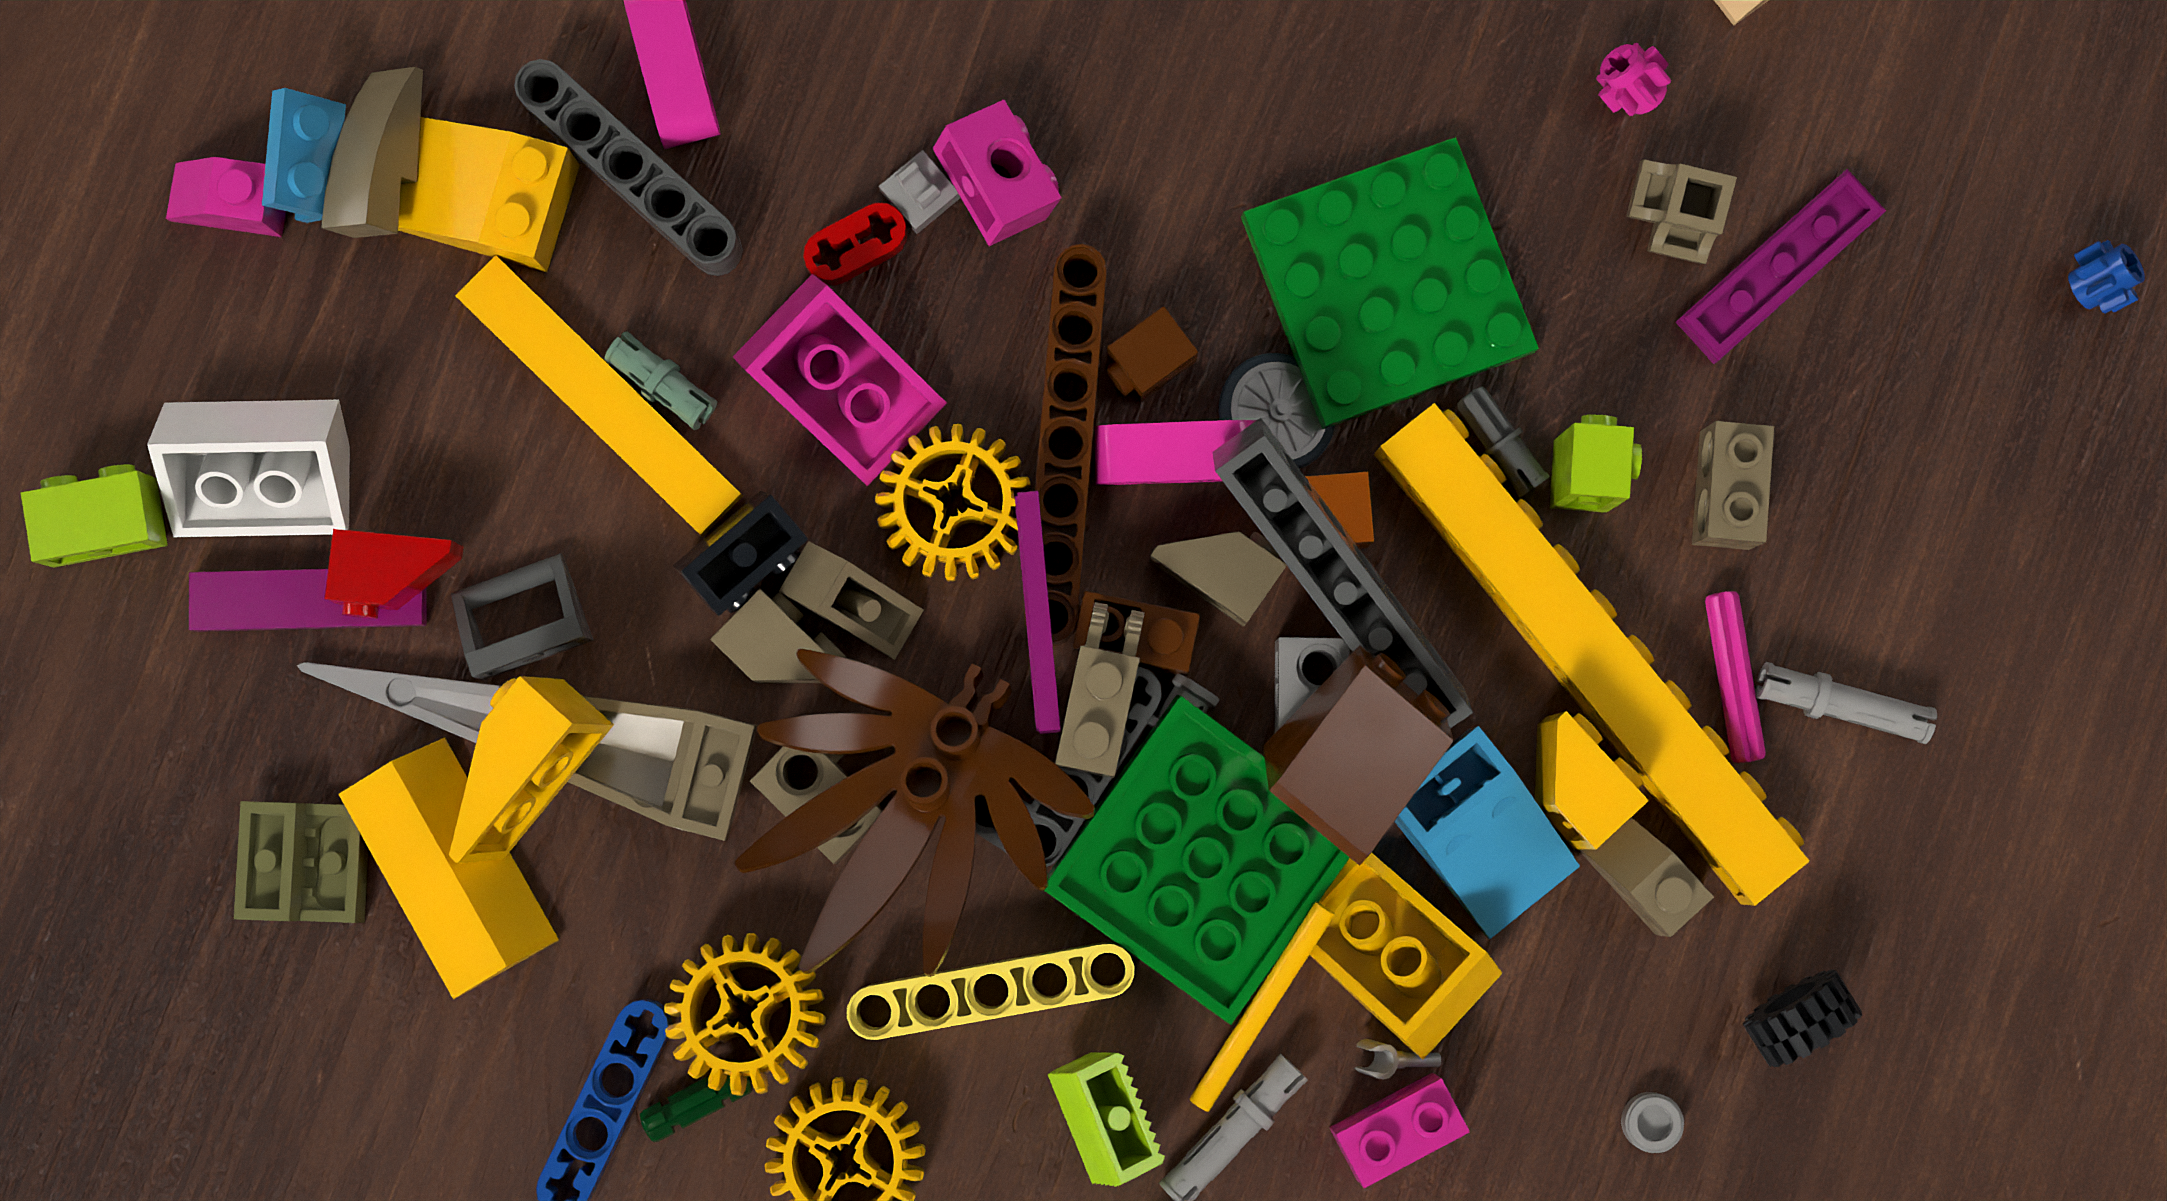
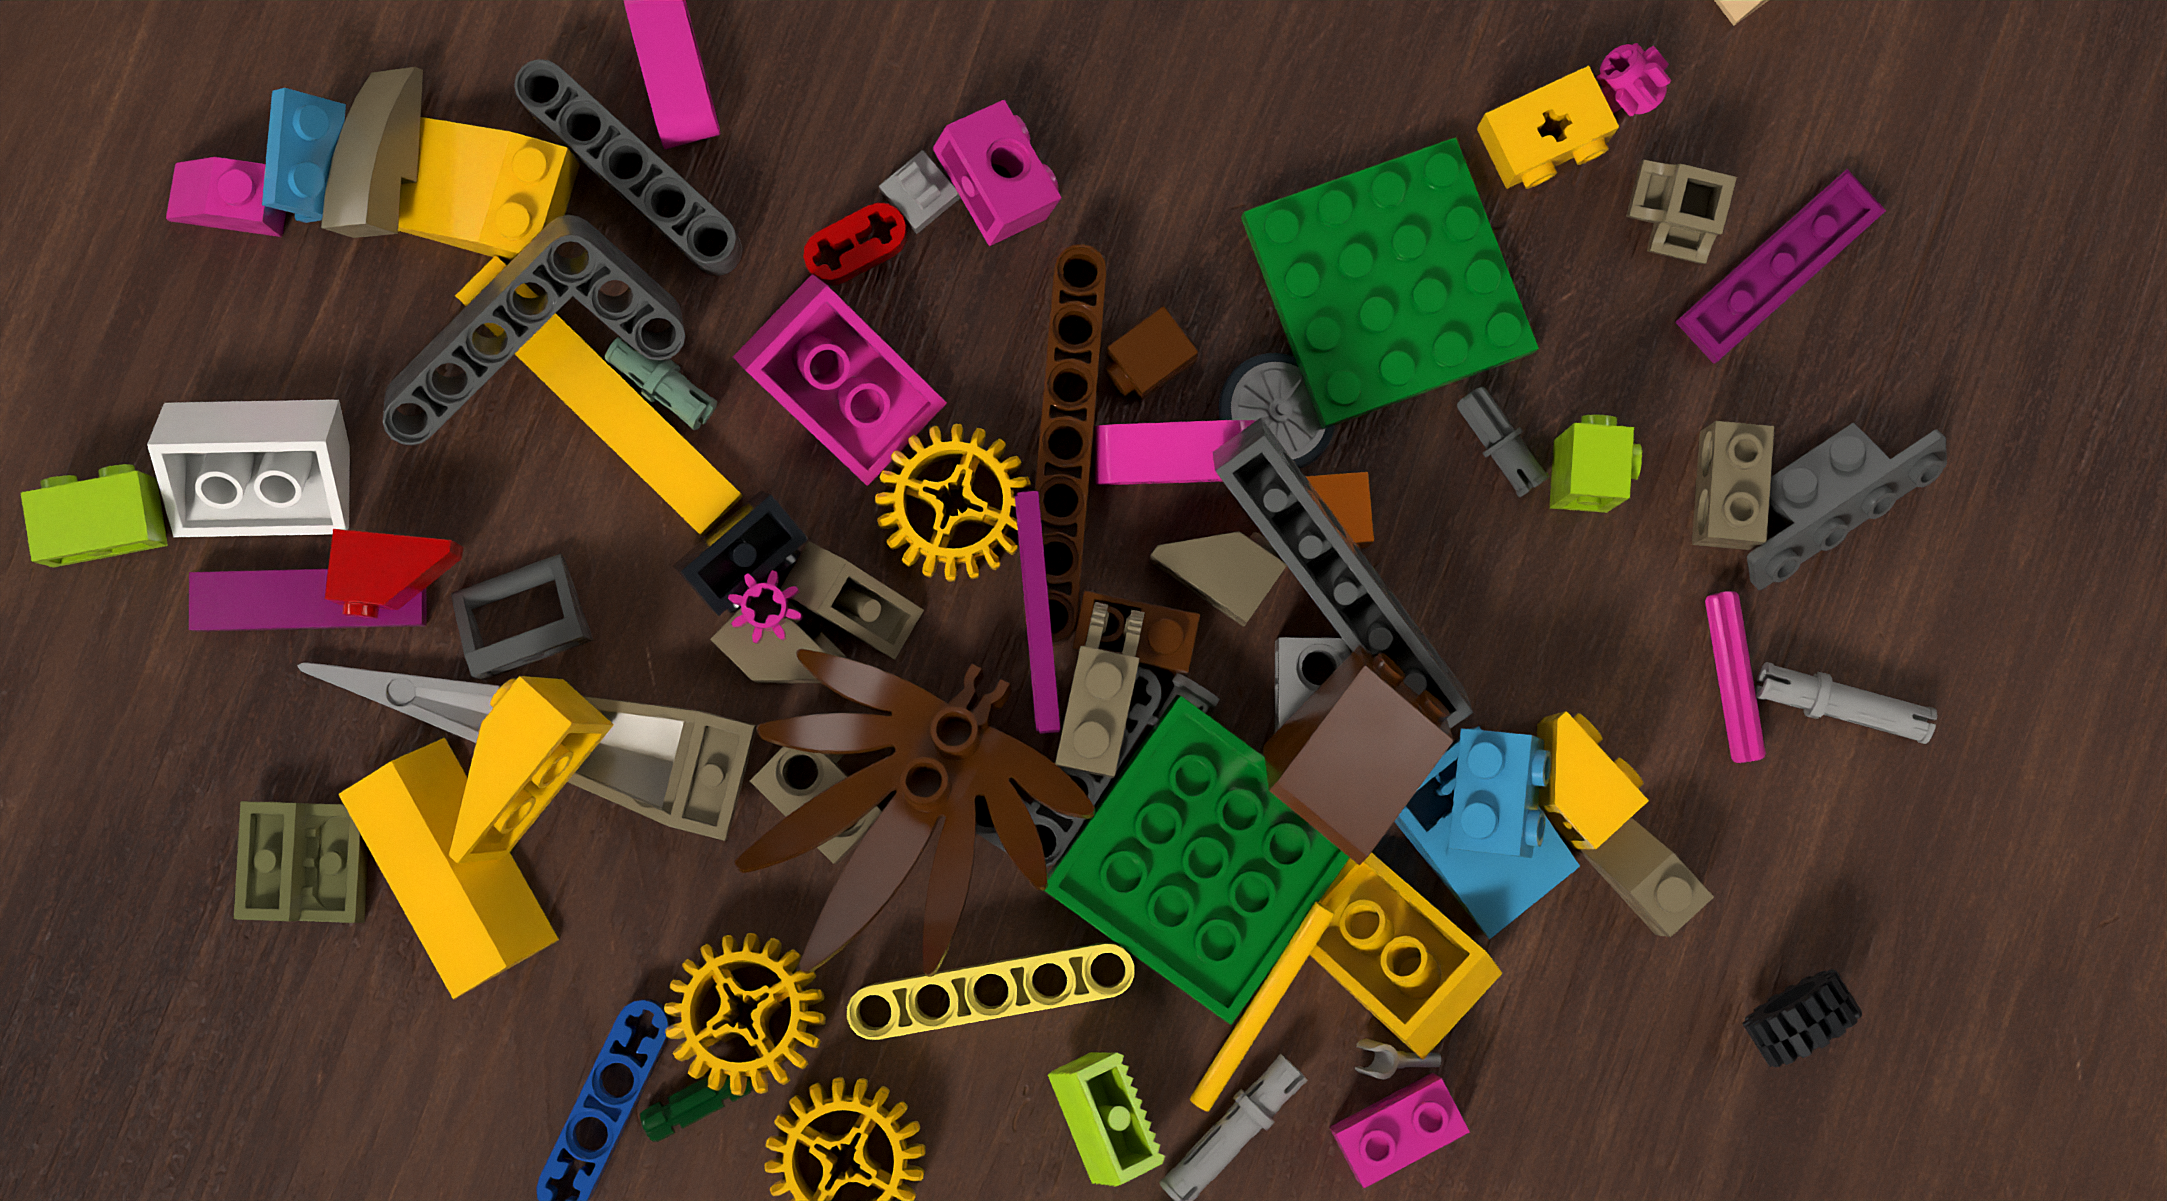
(524, 316): none -> dark grey beam
(757, 592): none -> dark pink gear
(1499, 793): none -> dark azure bracket
(1569, 104): none -> yellow brick
(1592, 656): yellow brick -> none
(1652, 1122): light grey tile -> none
(1835, 492): none -> dark grey bracket
(2106, 276): blue gear -> none

